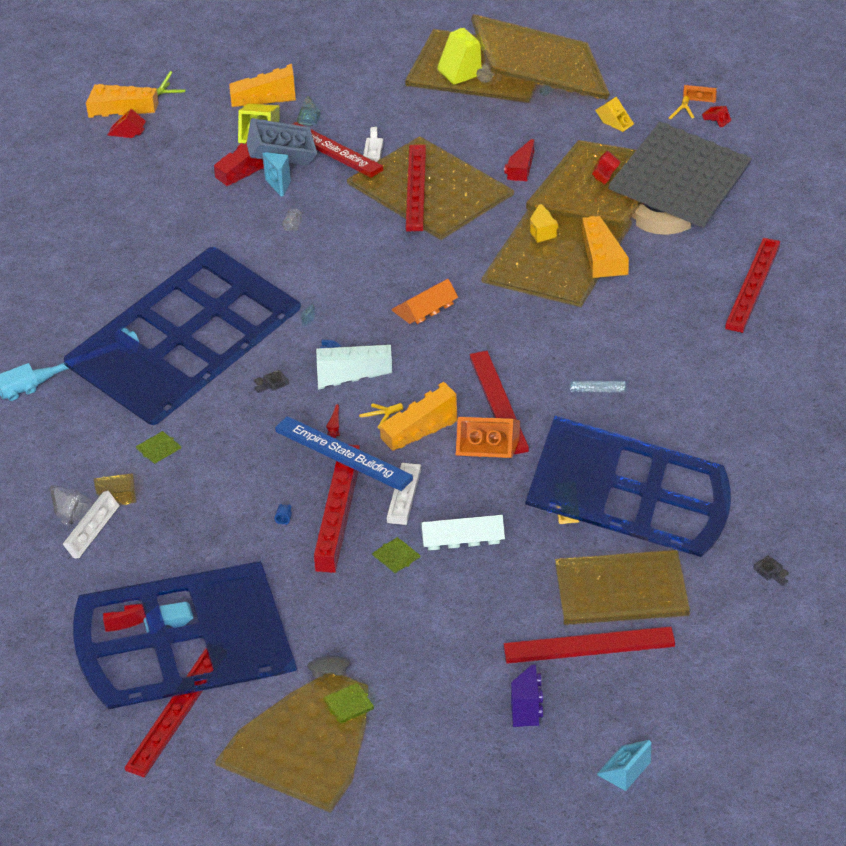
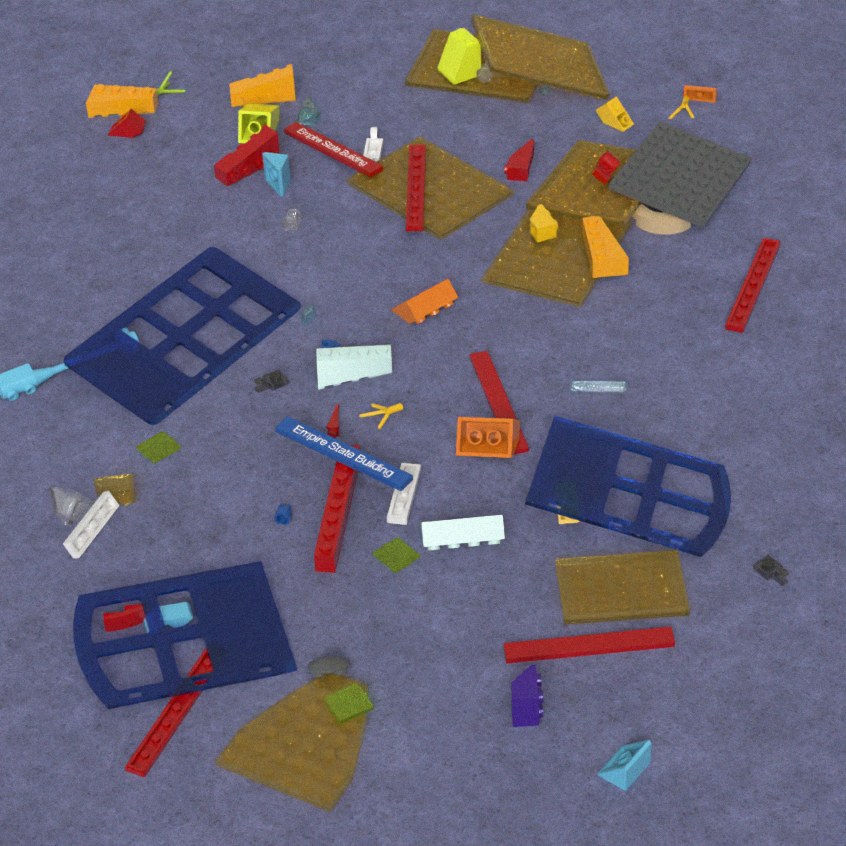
(281, 139): sand blue slope -> none
(421, 418): light orange wedge -> none
(718, 113): red bracket -> none

